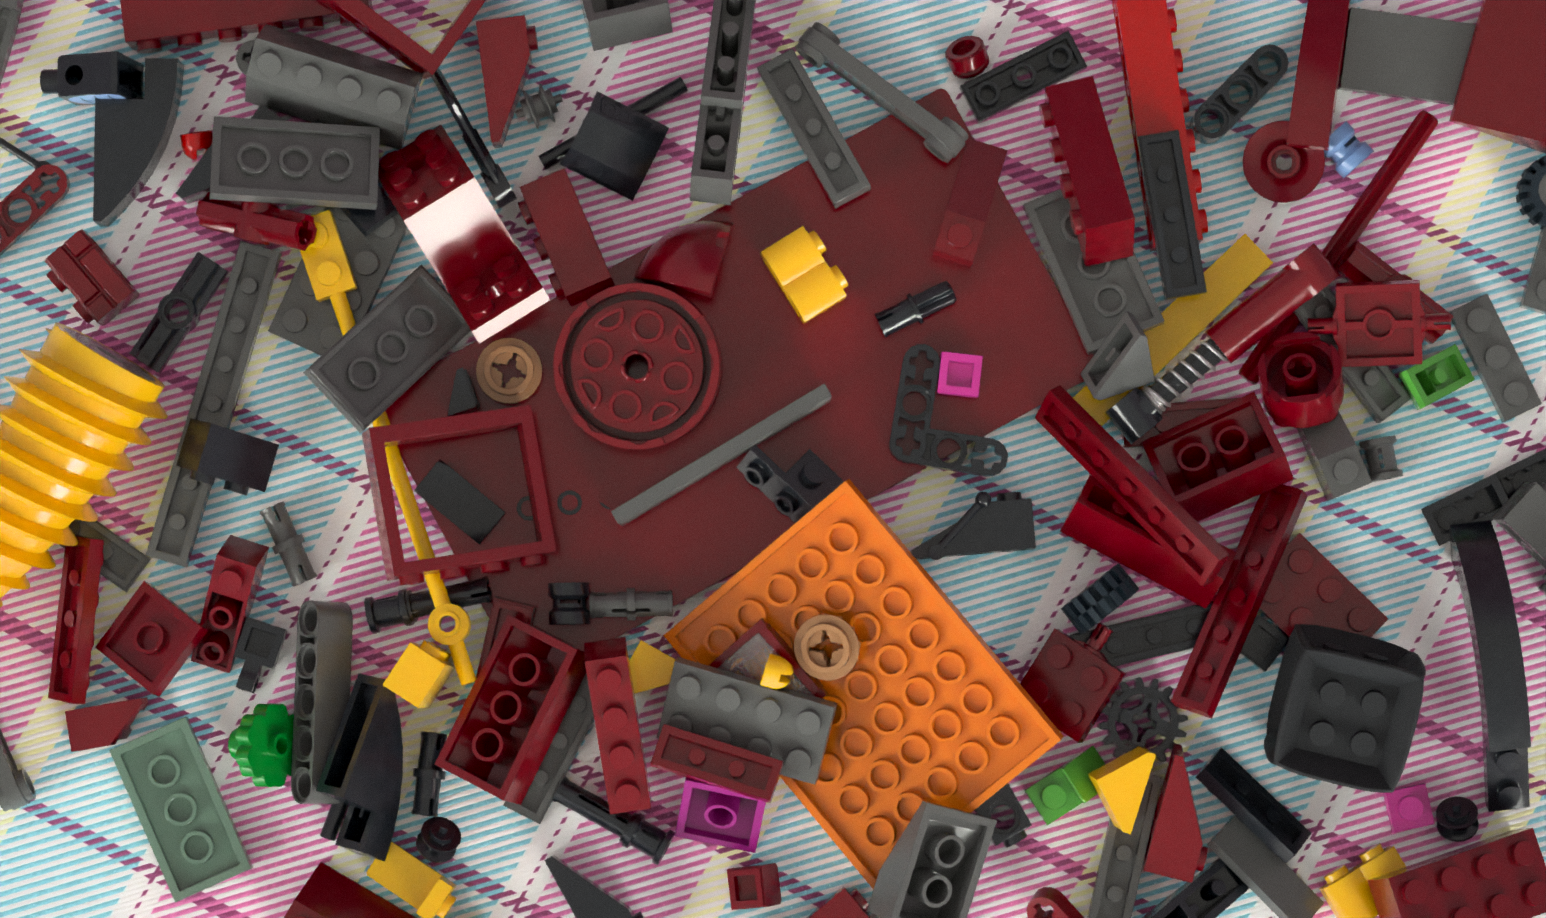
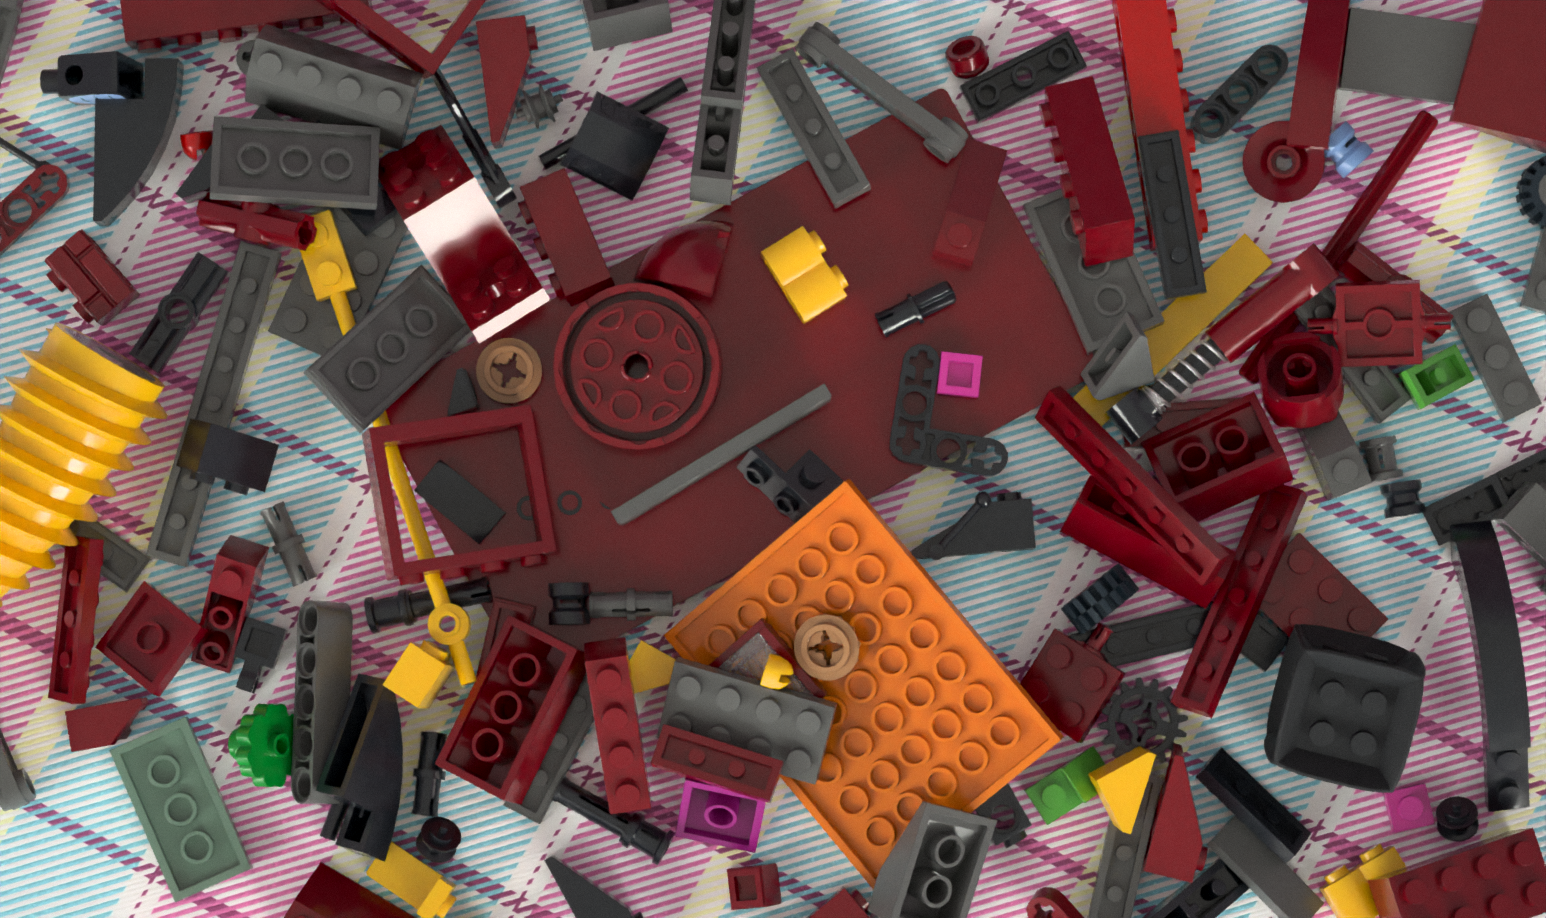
(1402, 498): none -> black wheel

